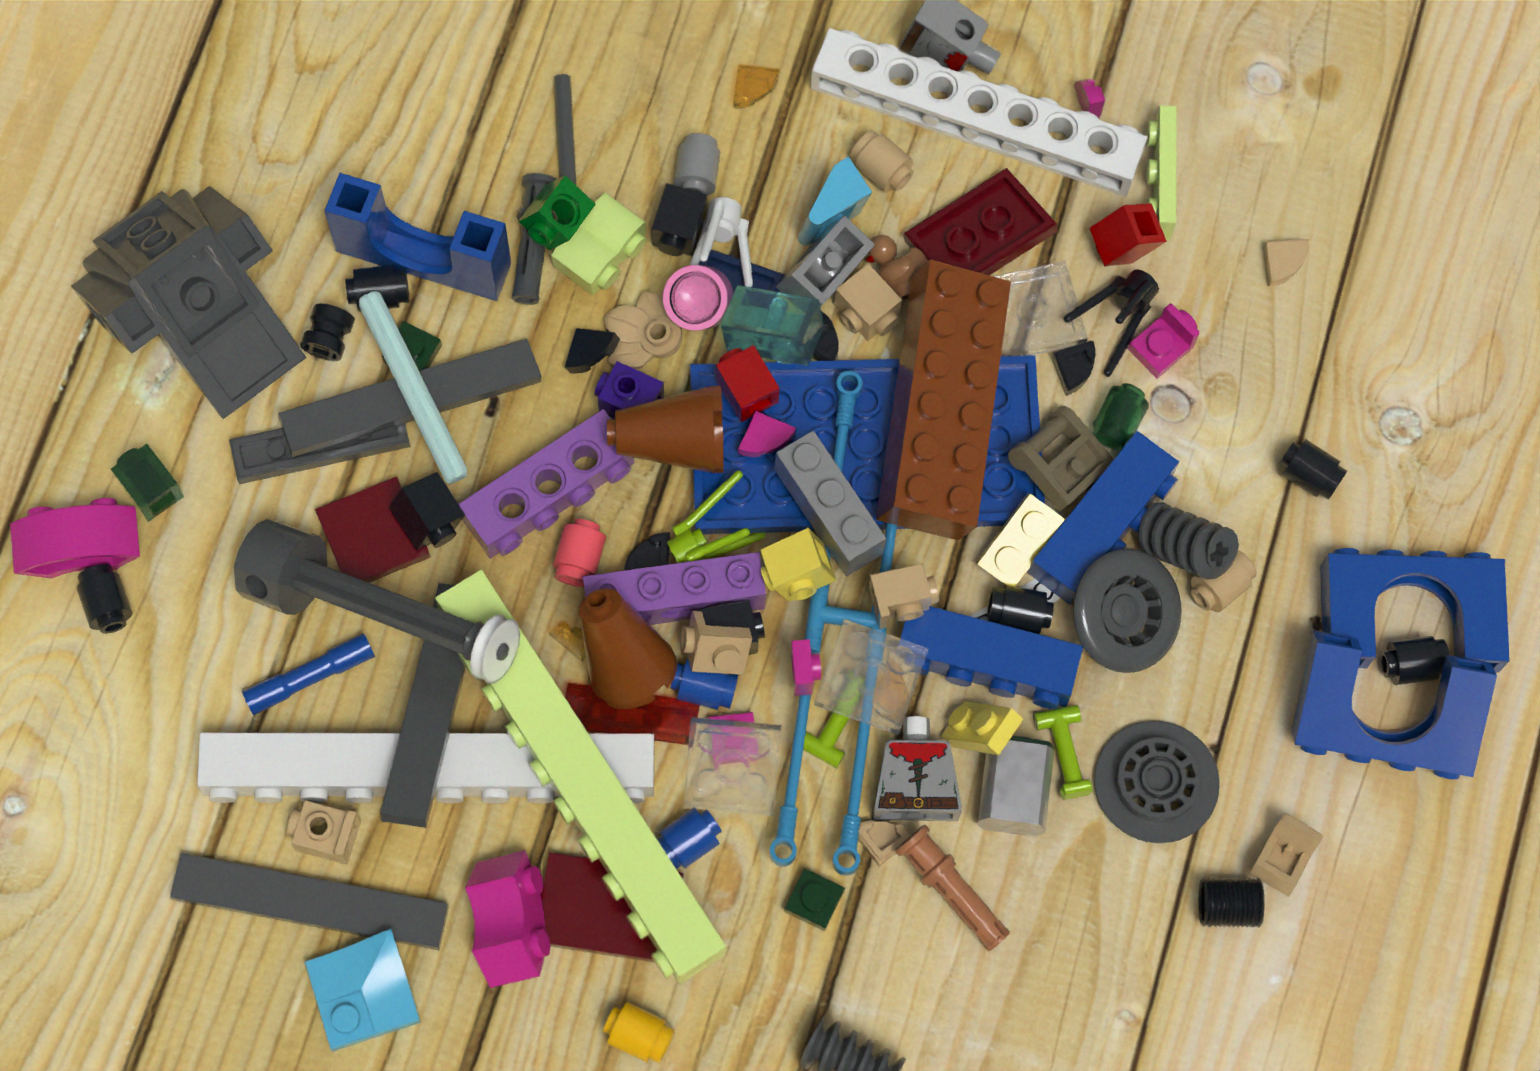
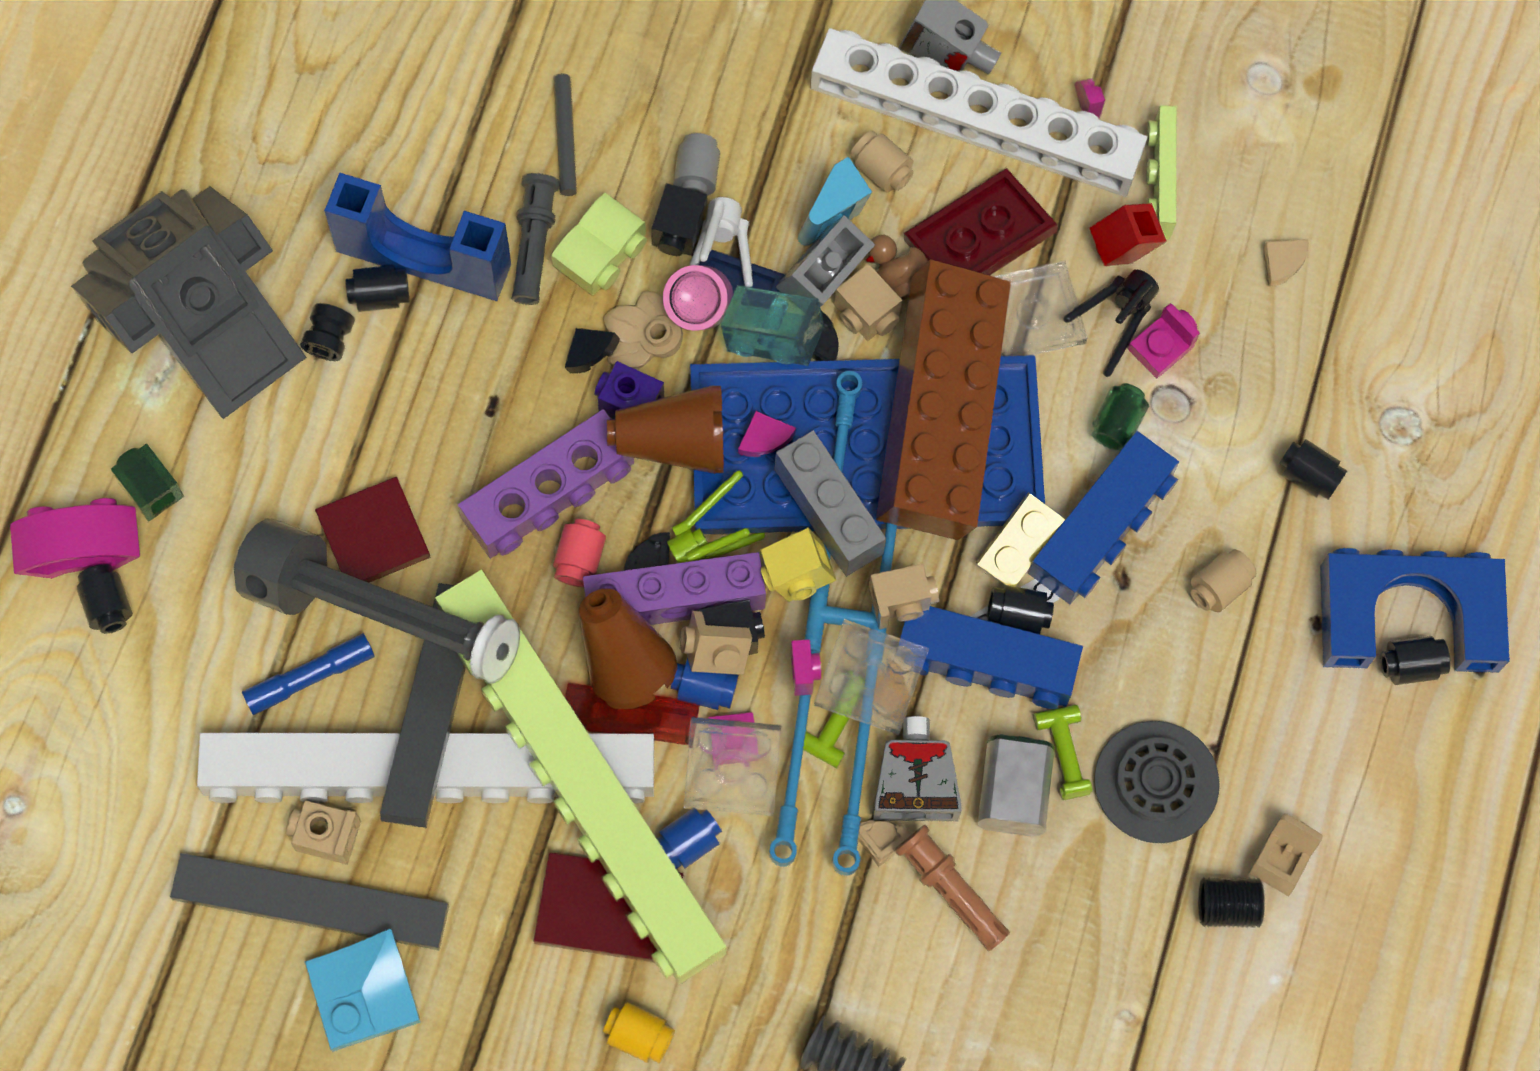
(268, 454): dark grey tile -> none
(384, 406): dark grey tile -> none
(413, 387): light aqua axle -> none
(420, 344): dark green plate -> none
(427, 512): black brick -> none
(508, 919): dark pink brick -> none
(570, 207): green brick -> none
(570, 639): clear yellow tile -> none
(746, 382): red brick -> none
(754, 84): clear yellow tile -> none
(814, 899): dark green plate -> none
(981, 727): light yellow plate -> none
(1069, 470): dark tan plate -> none
(1074, 365): black tile -> none
(1112, 612): dark grey wheel -> none
(1188, 541): dark grey piece -> none
(1443, 741): blue arch -> none

